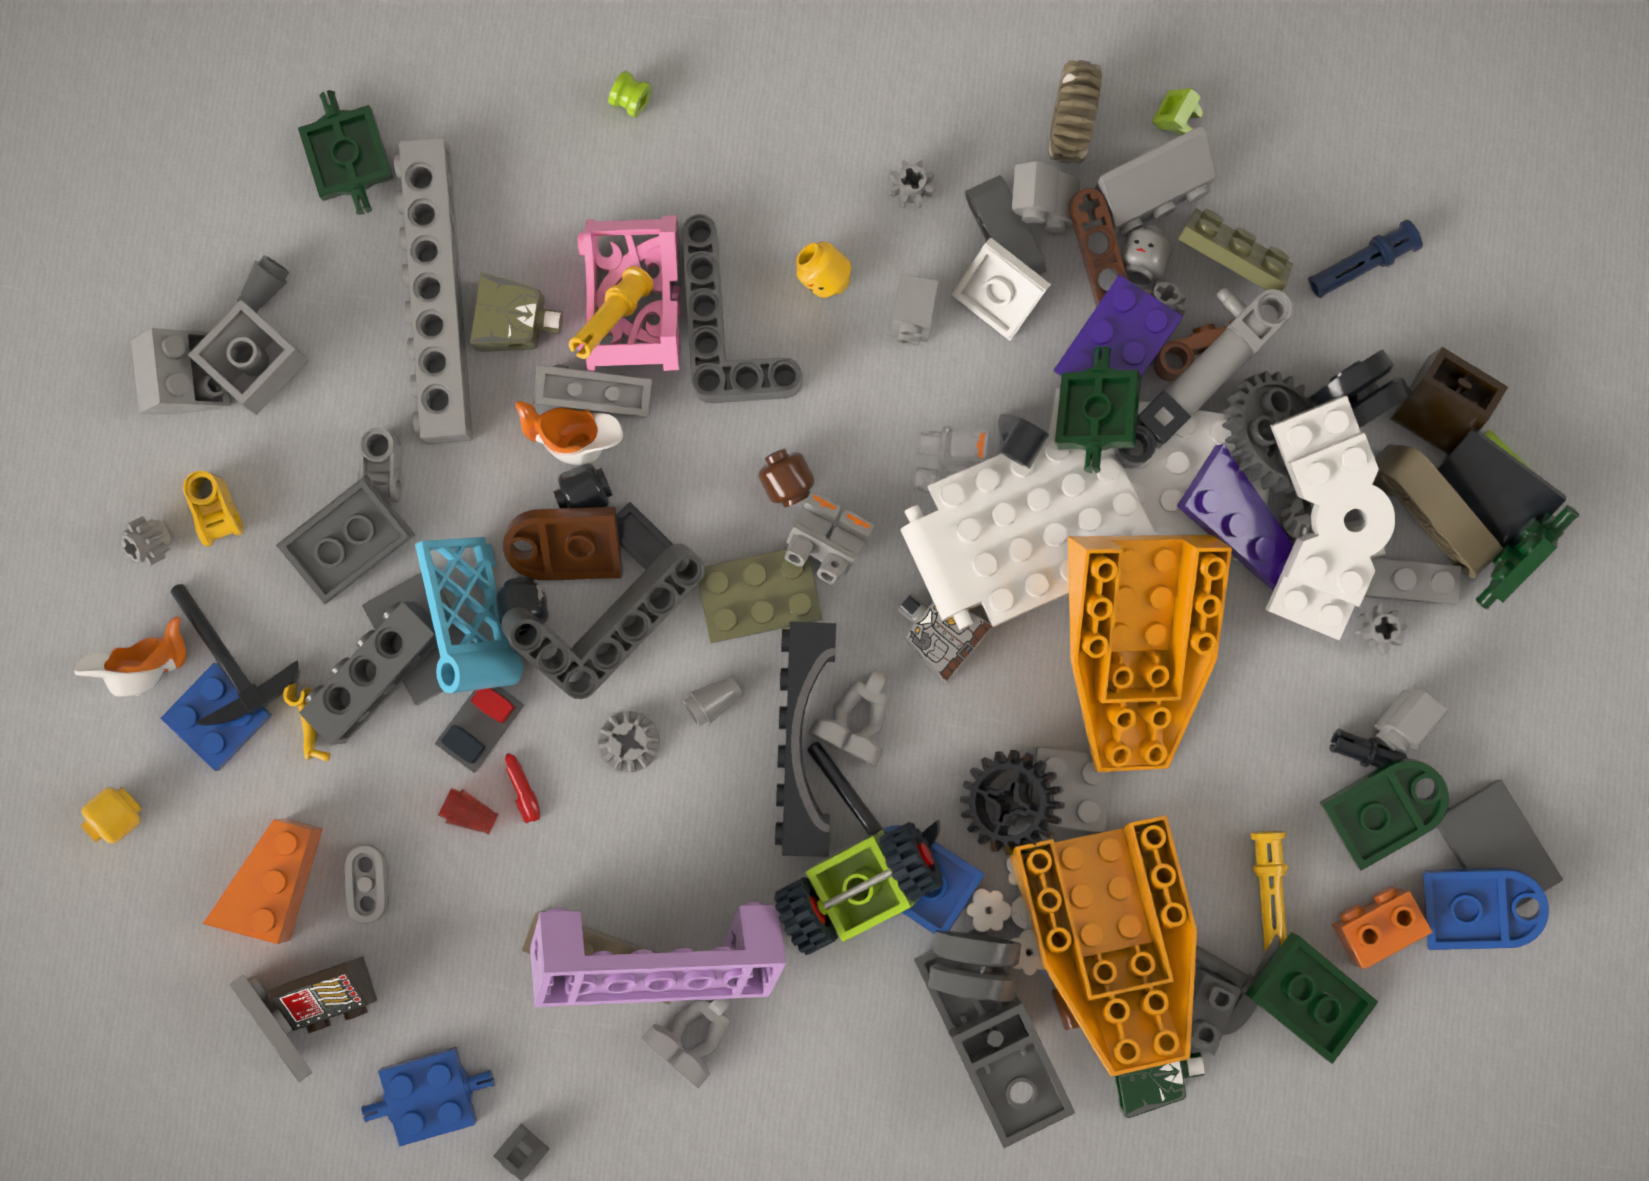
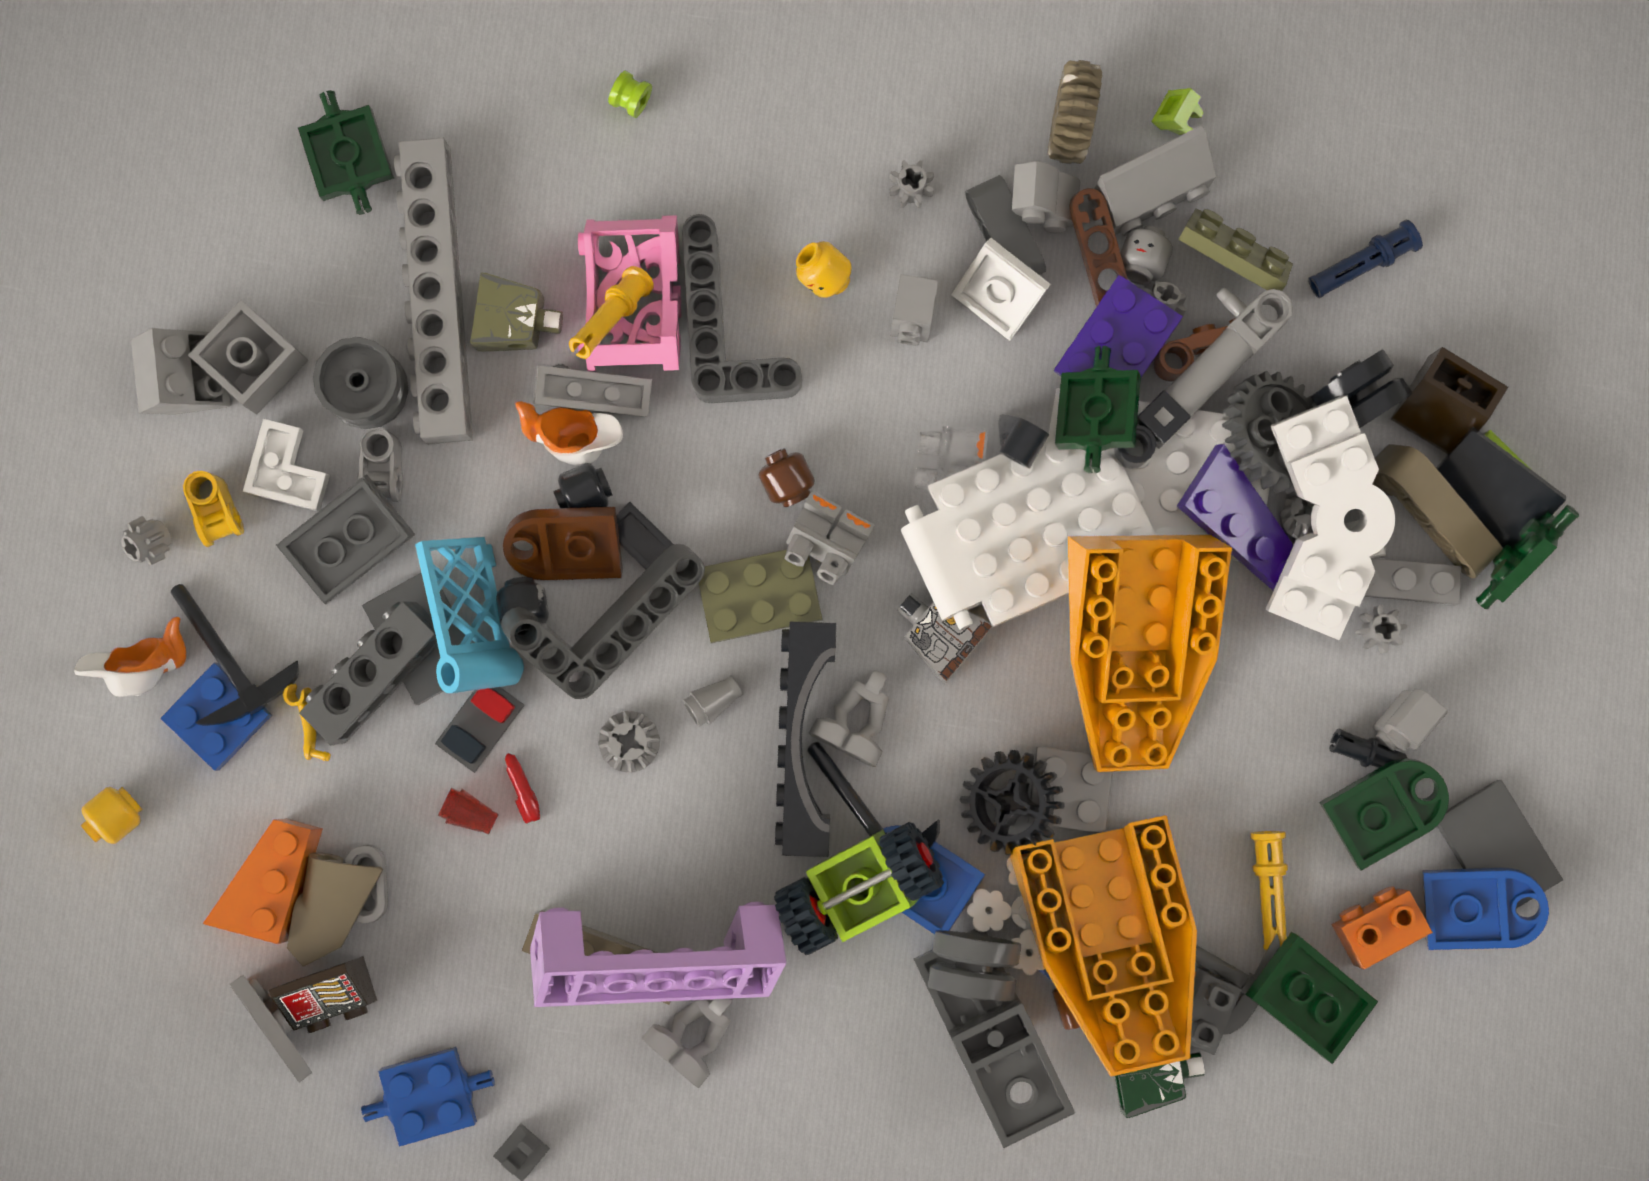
(263, 282): dark grey cone -> none
(274, 473): none -> white plate
(328, 905): none -> dark tan panel
(341, 371): none -> dark grey wheel

